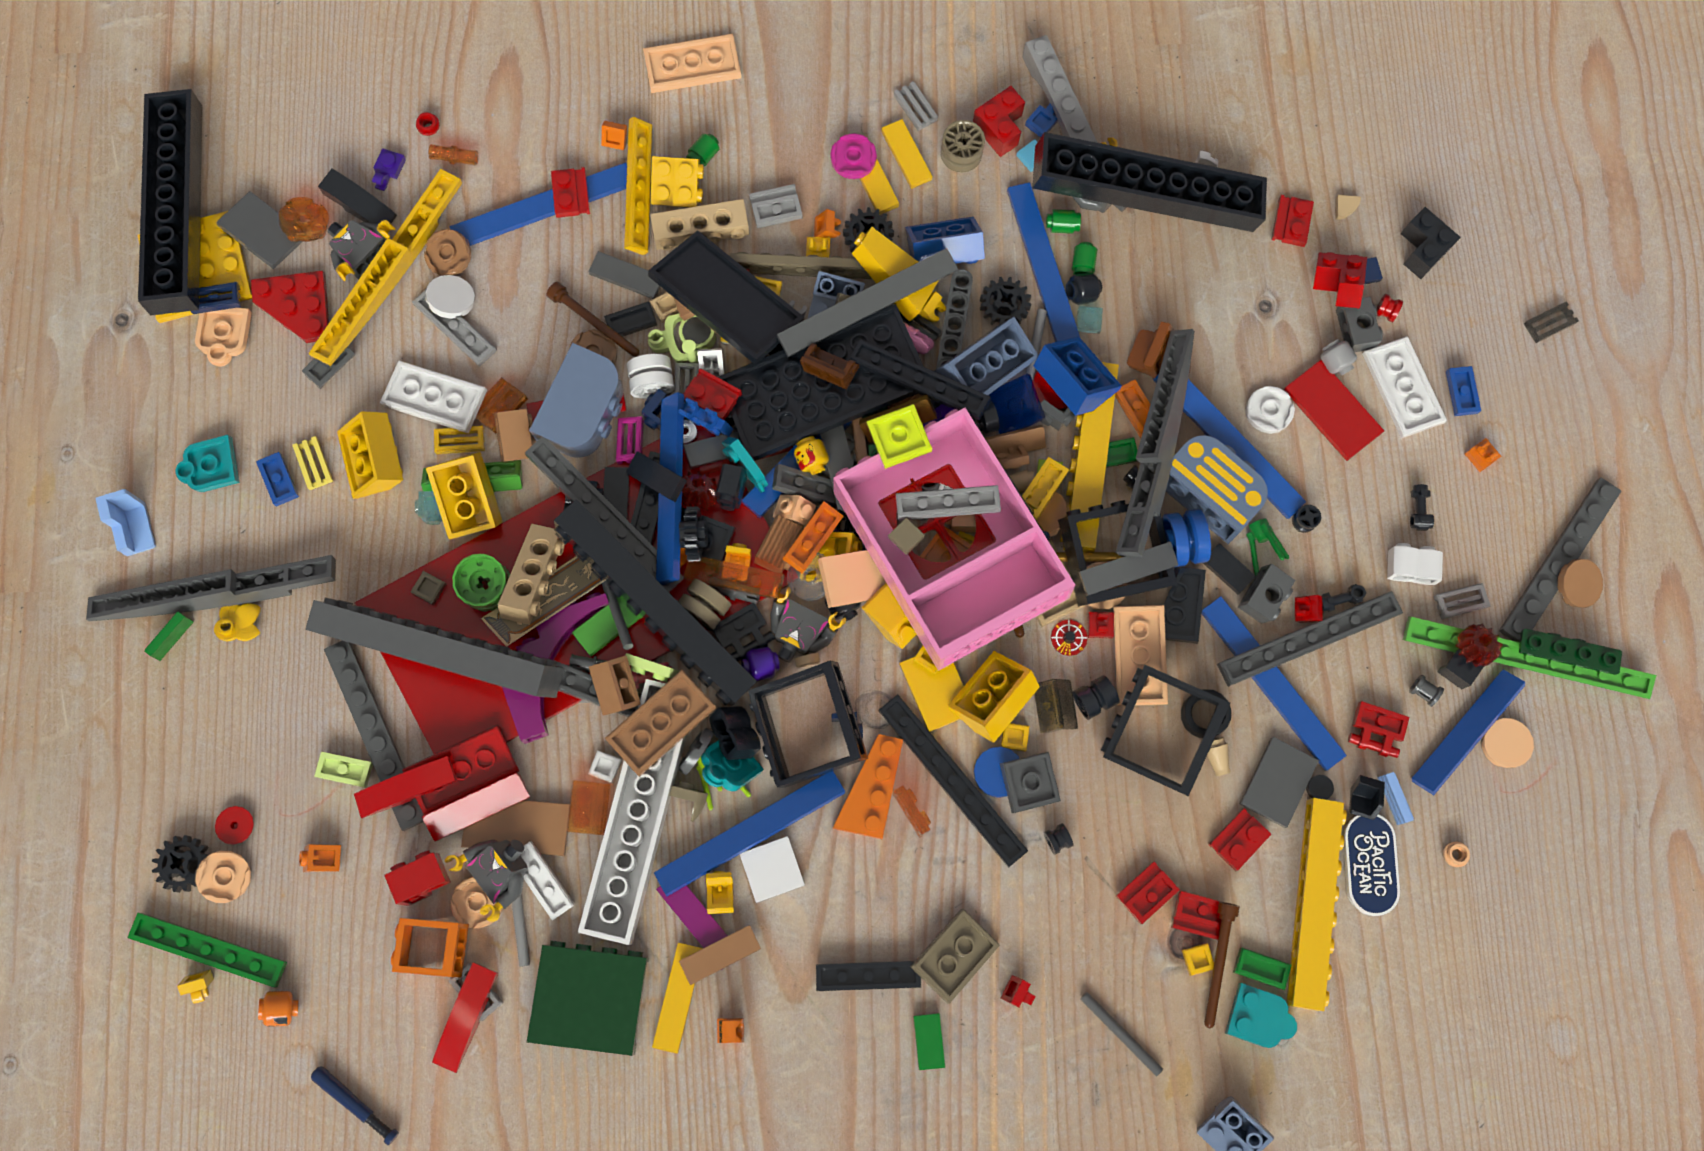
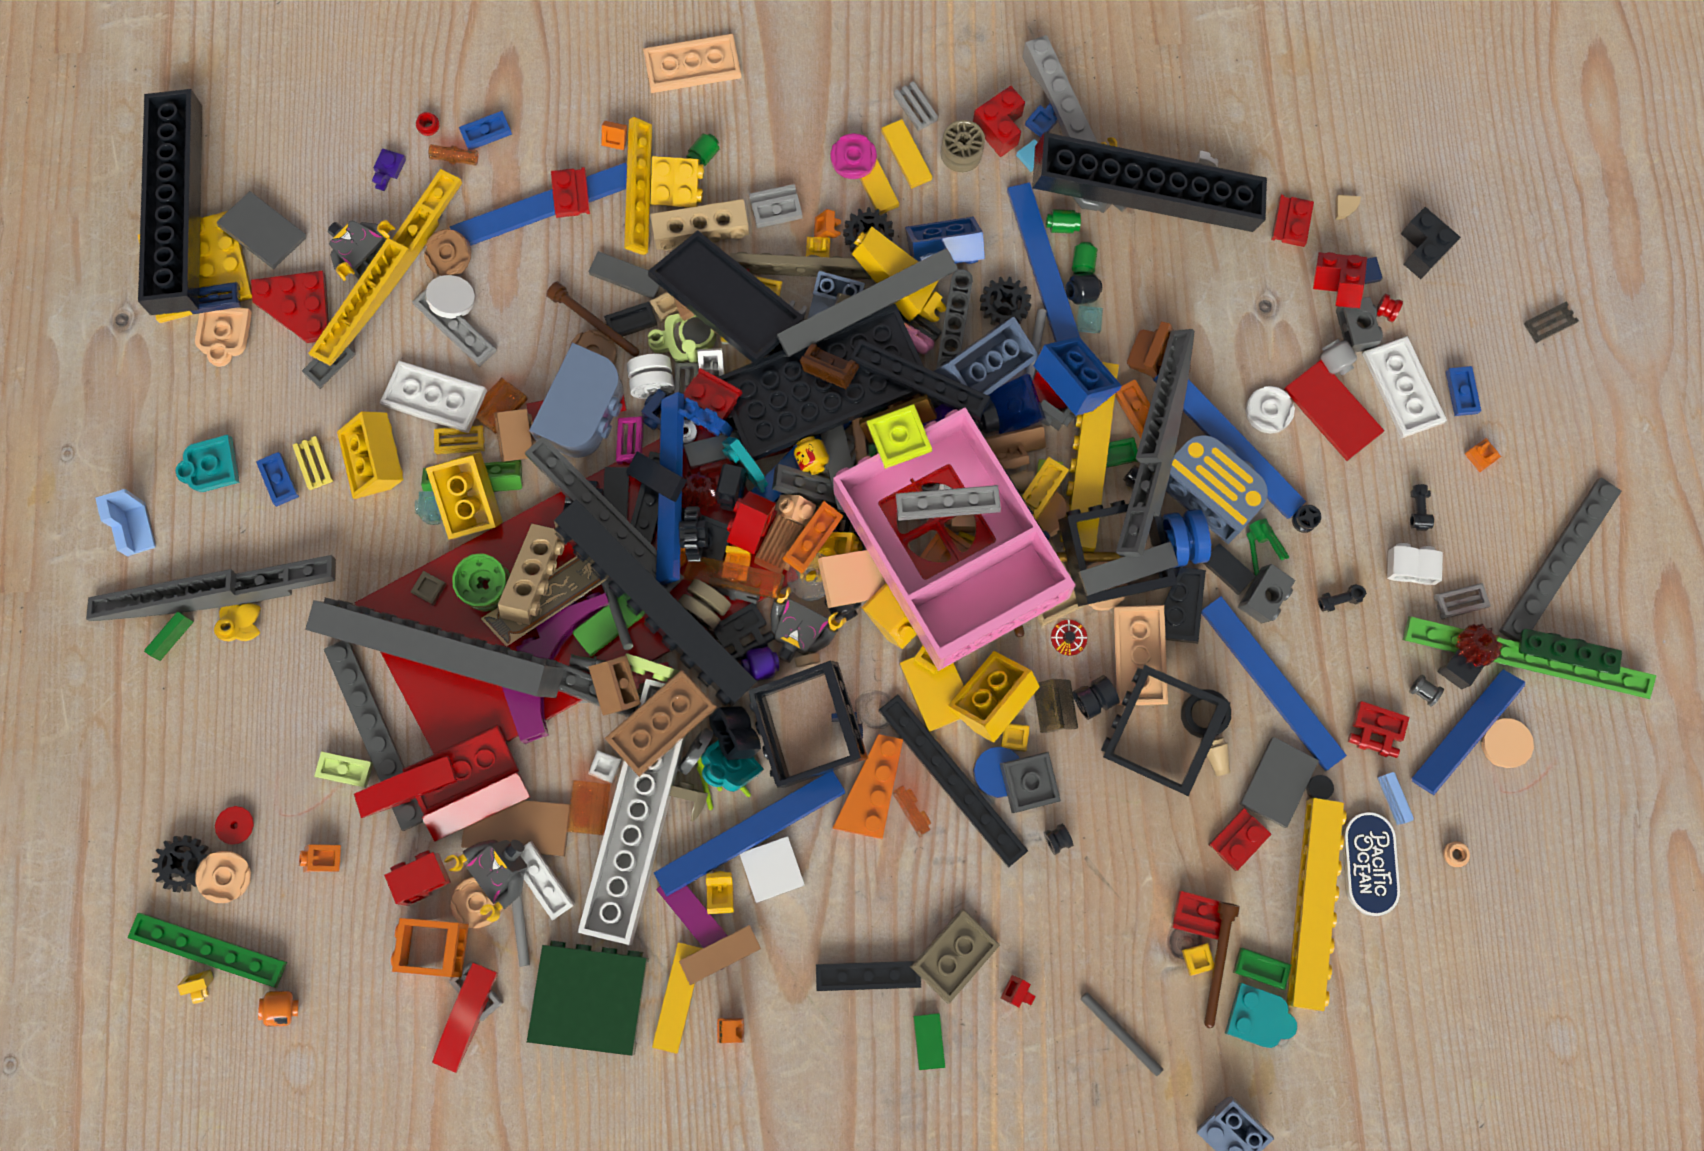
(303, 231): clear orange plate -> none
(346, 1098): dark blue piece -> none
(354, 198): black slope -> none
(485, 130): none -> blue plate
(751, 522): none -> red brick
(906, 536): dark tan tile -> none
(1100, 624): red tile -> none
(1147, 893): red plate -> none
(1308, 609): red tile -> none
(1309, 638): dark grey tile -> none
(1367, 797): black panel -> none
(1580, 583): medium nougat tile -> none

